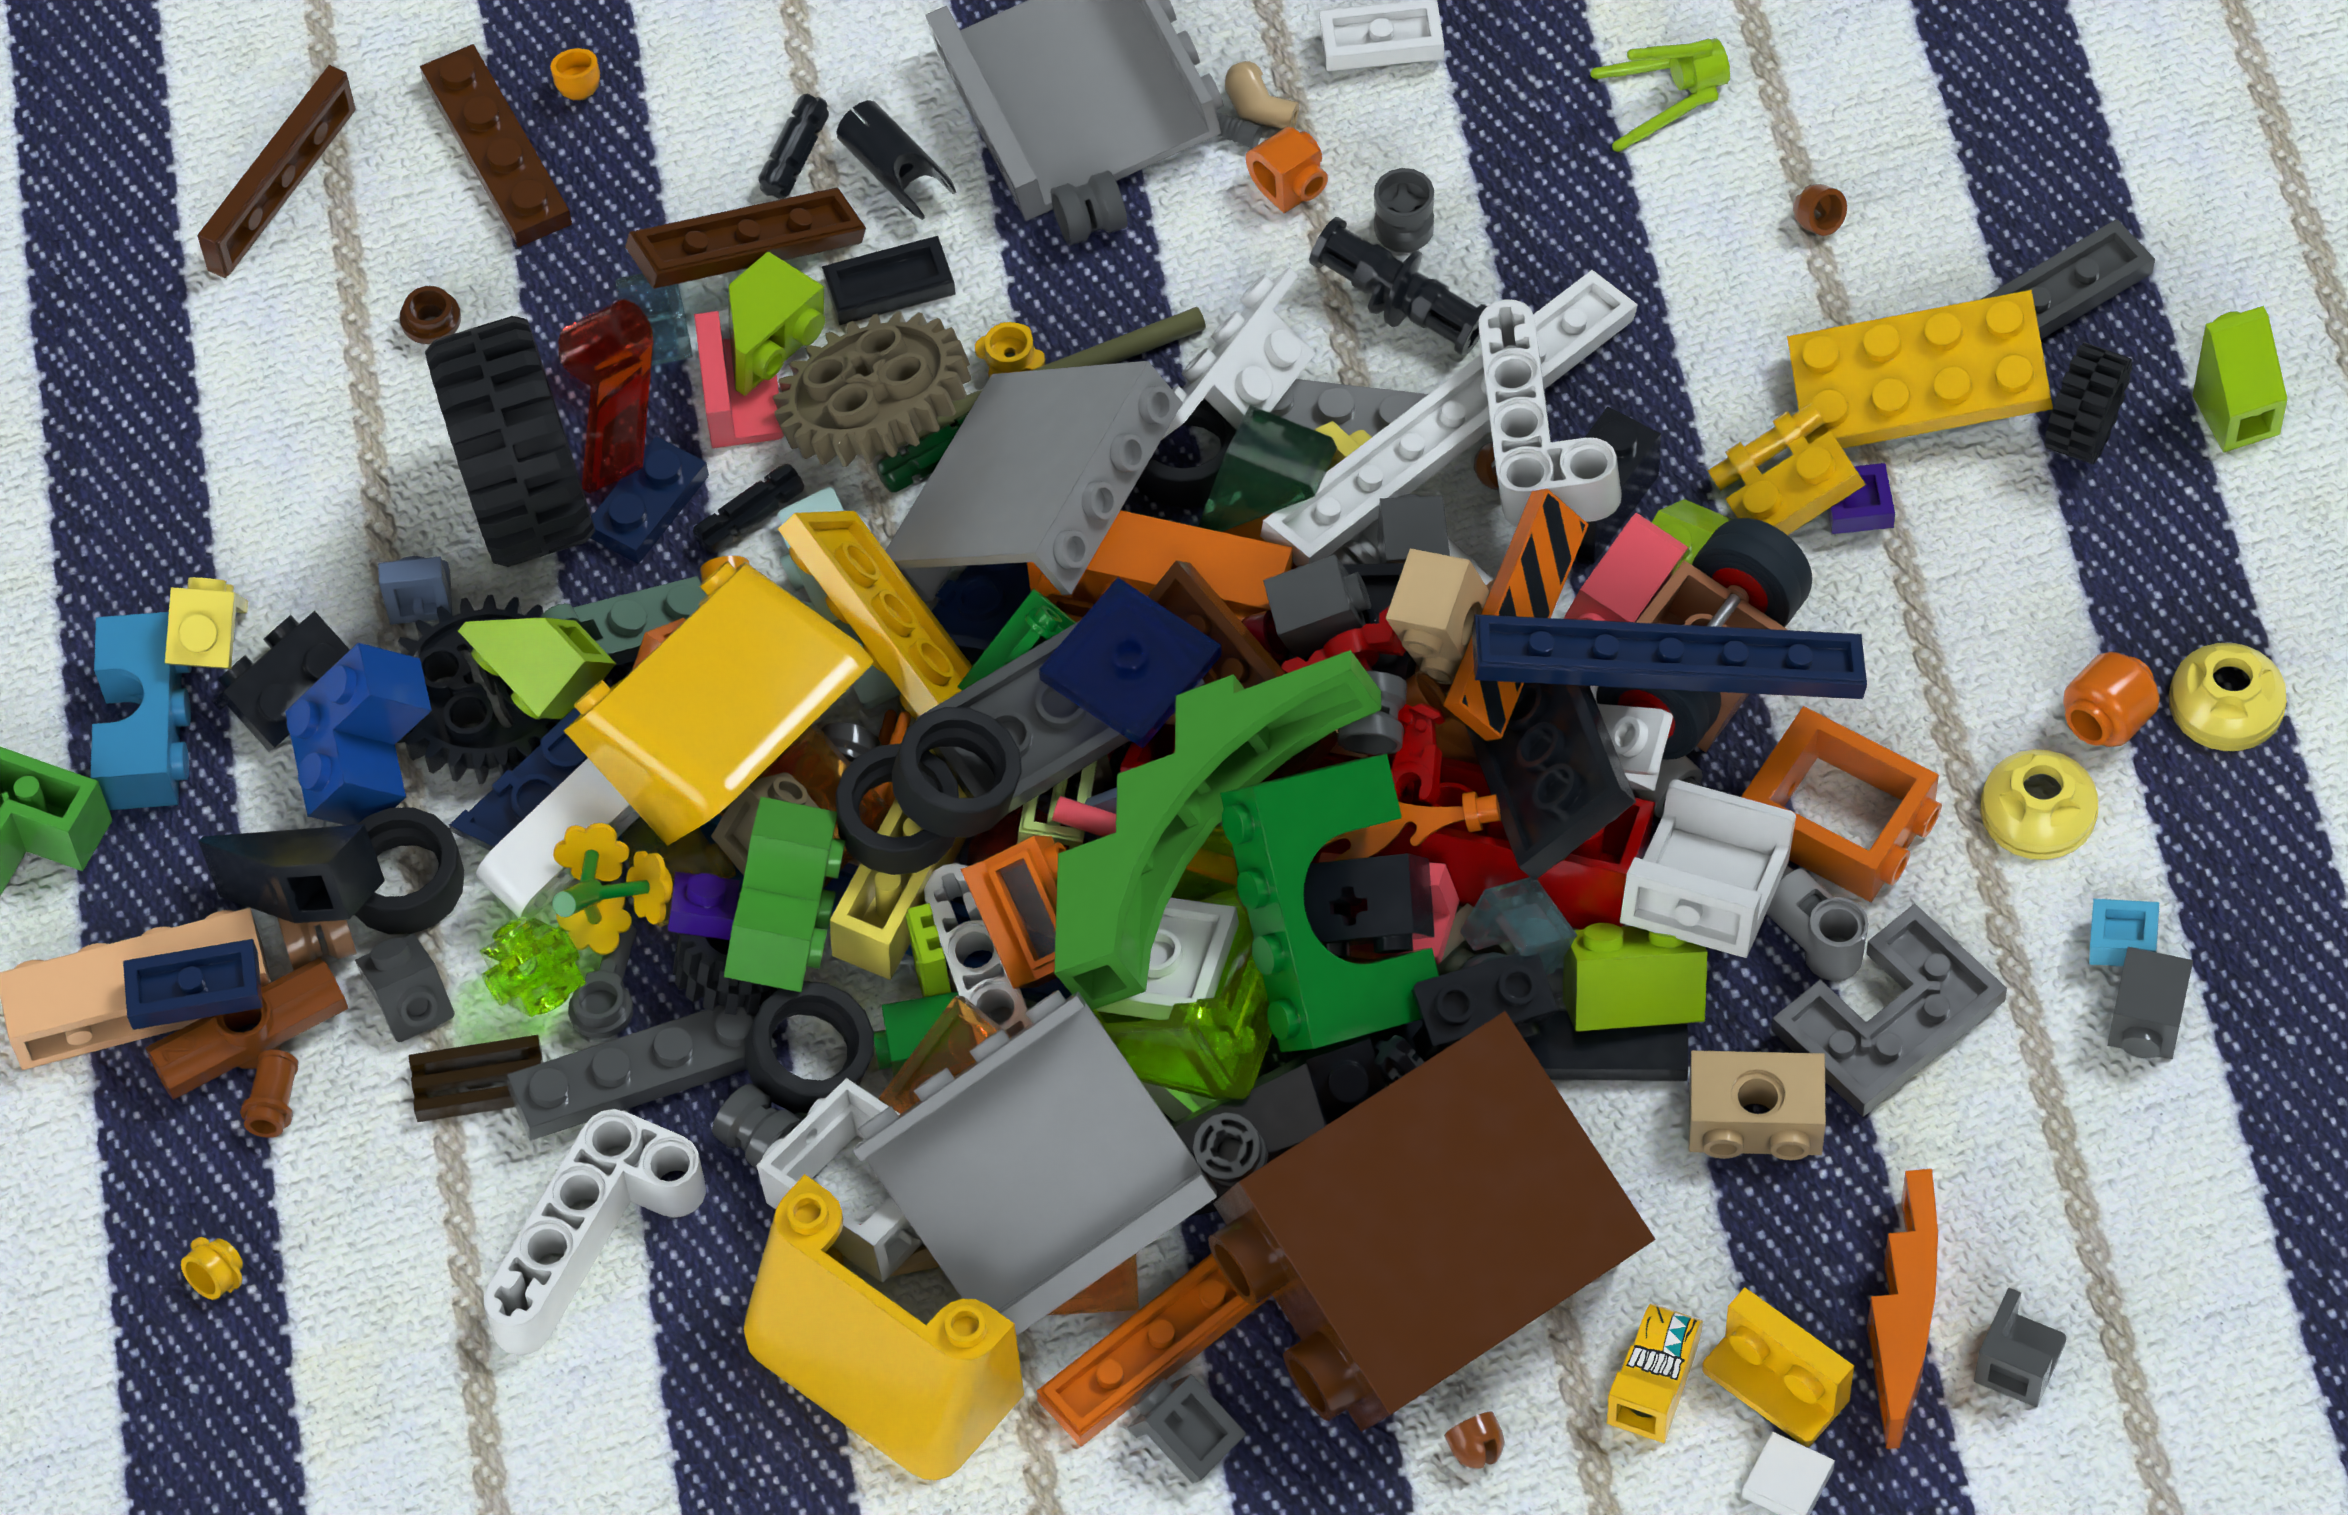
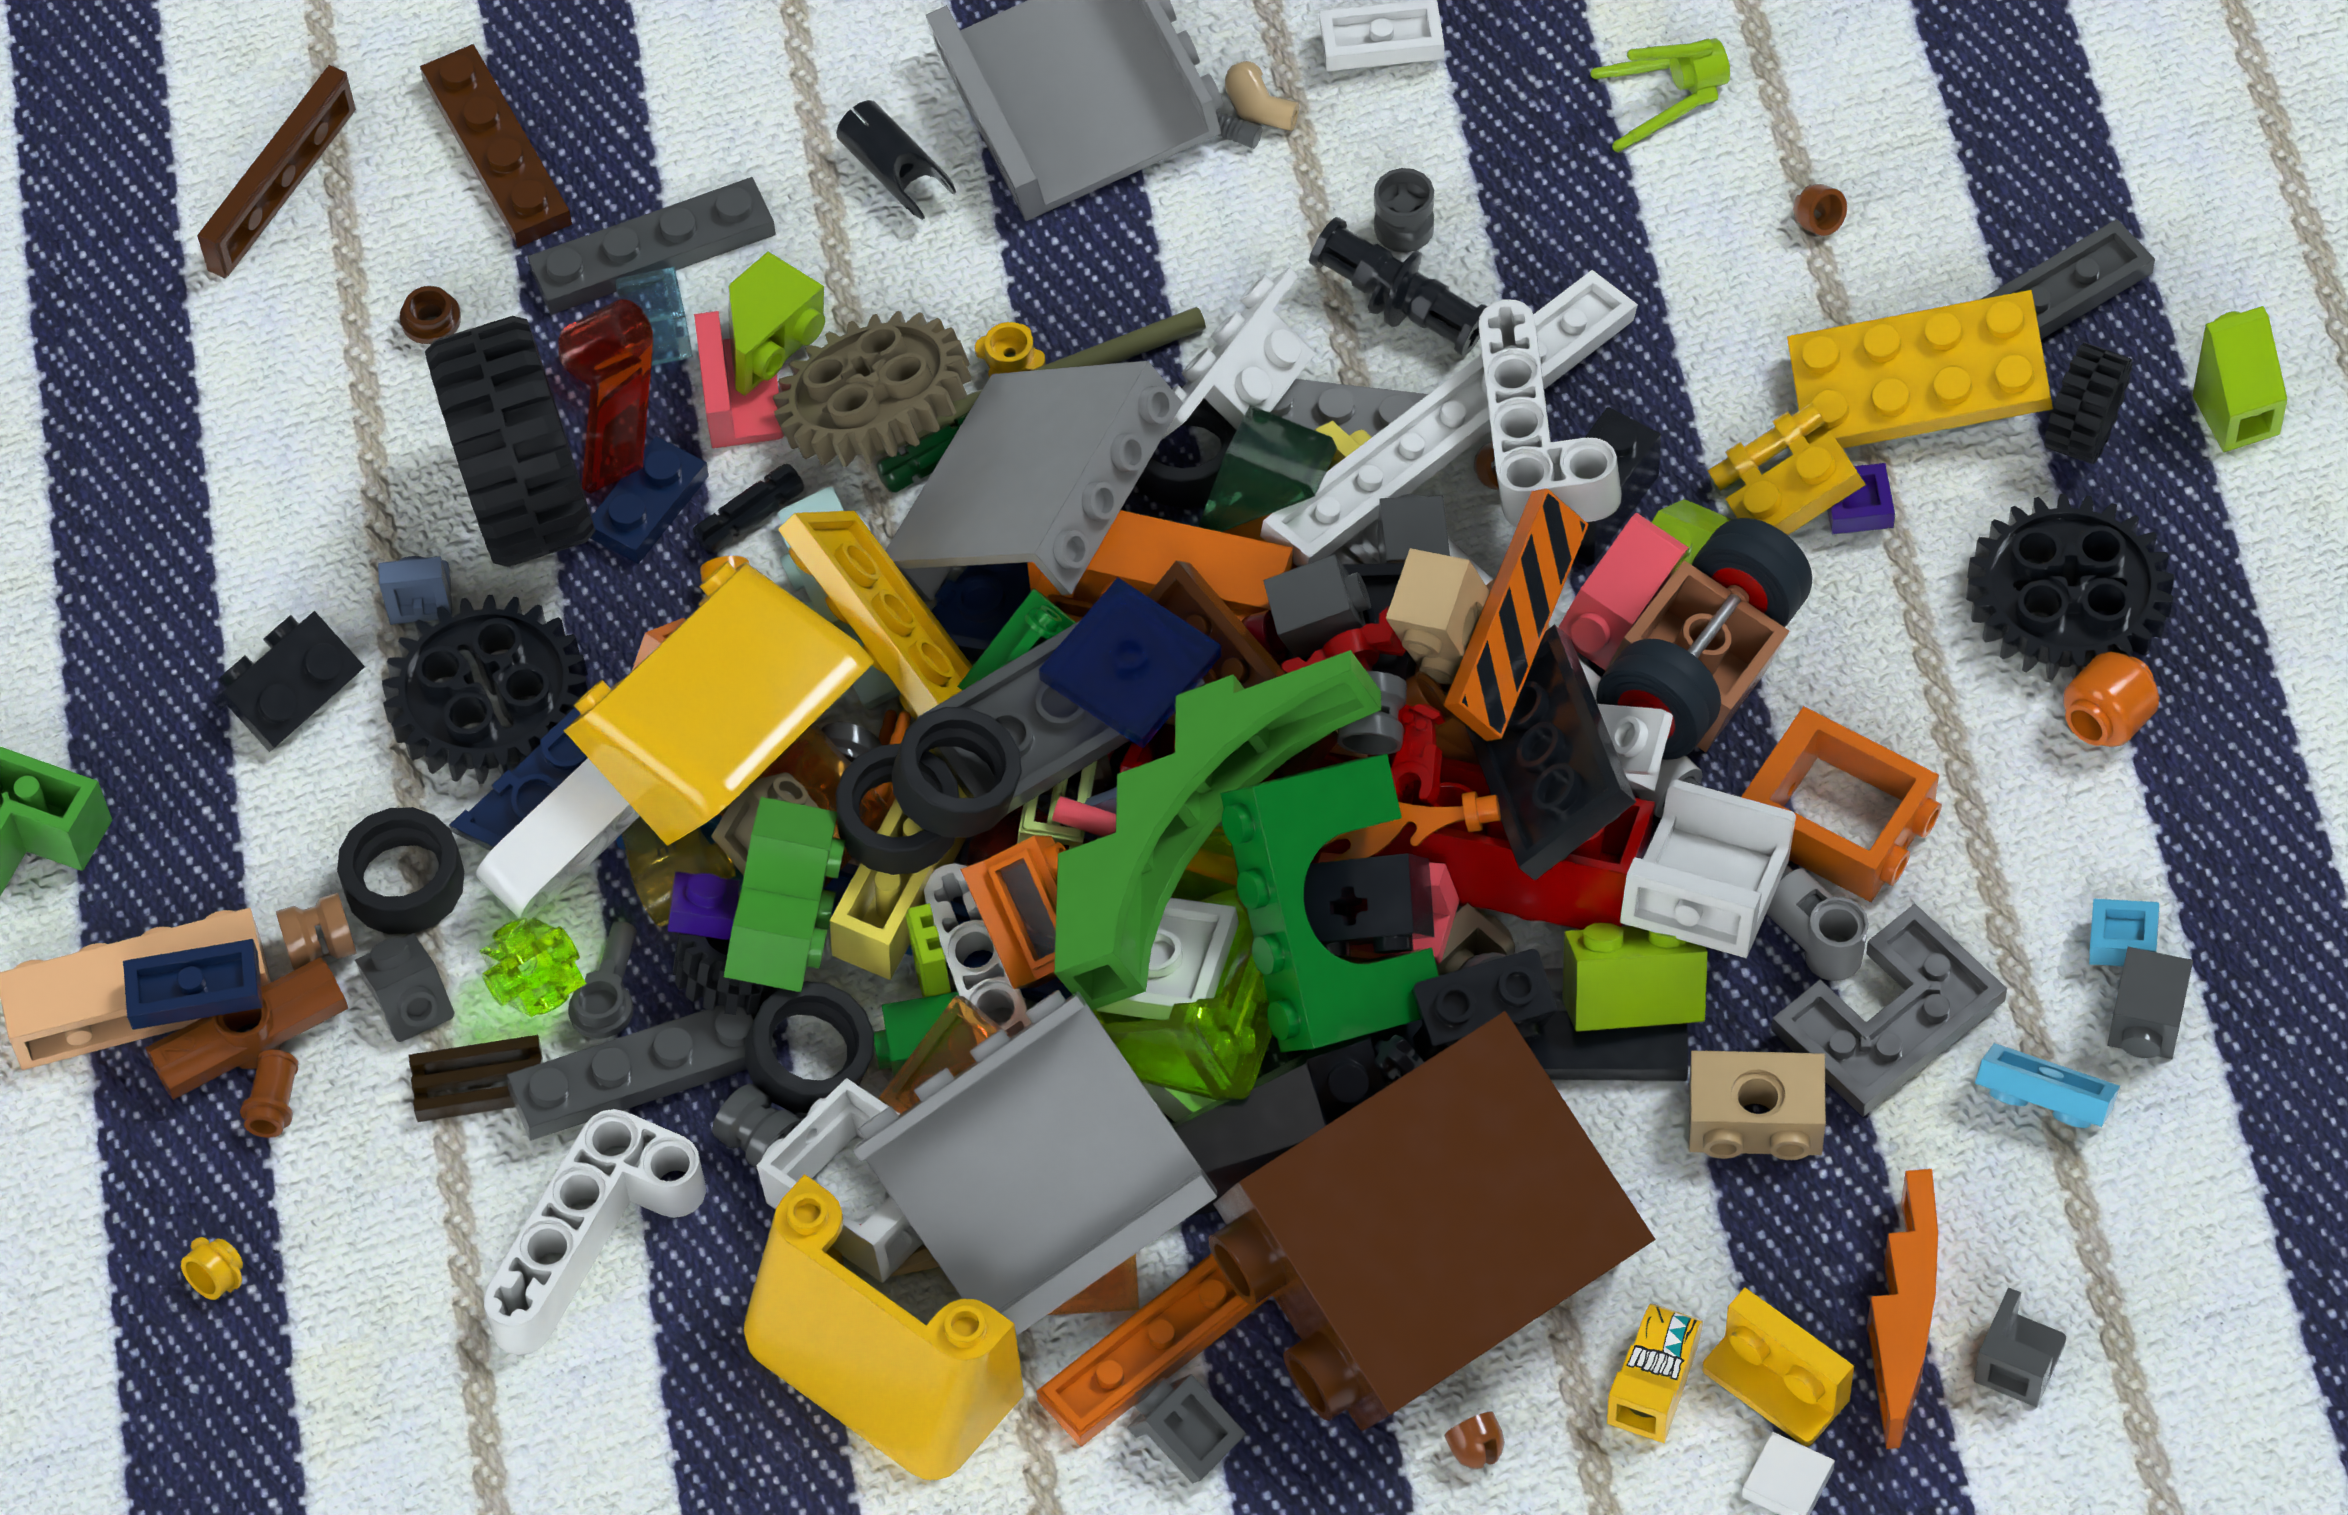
(141, 755): dark azure arch -> none
(202, 623): light yellow bracket -> none
(296, 872): black slope -> none
(349, 730): blue brick -> none
(541, 660): lime slope -> none
(576, 73): light orange hinge -> none
(595, 912): yellow plant -> none
(622, 620): sand green plate -> none
(652, 242): none -> dark grey plate
(743, 235): reddish brown tile -> none
(793, 146): black axle -> none
(888, 280): black tile -> none
(1089, 208): dark grey wheel -> none
(1235, 1158): dark grey wheel -> none
(1287, 168): orange plate -> none
(1525, 917): clear light blue panel -> none
(1668, 656): dark blue tile -> none
(2022, 1078): none -> medium azure plate
(2034, 825): light yellow piece -> none
(2069, 585): none -> black gear
(2225, 717): light yellow piece -> none

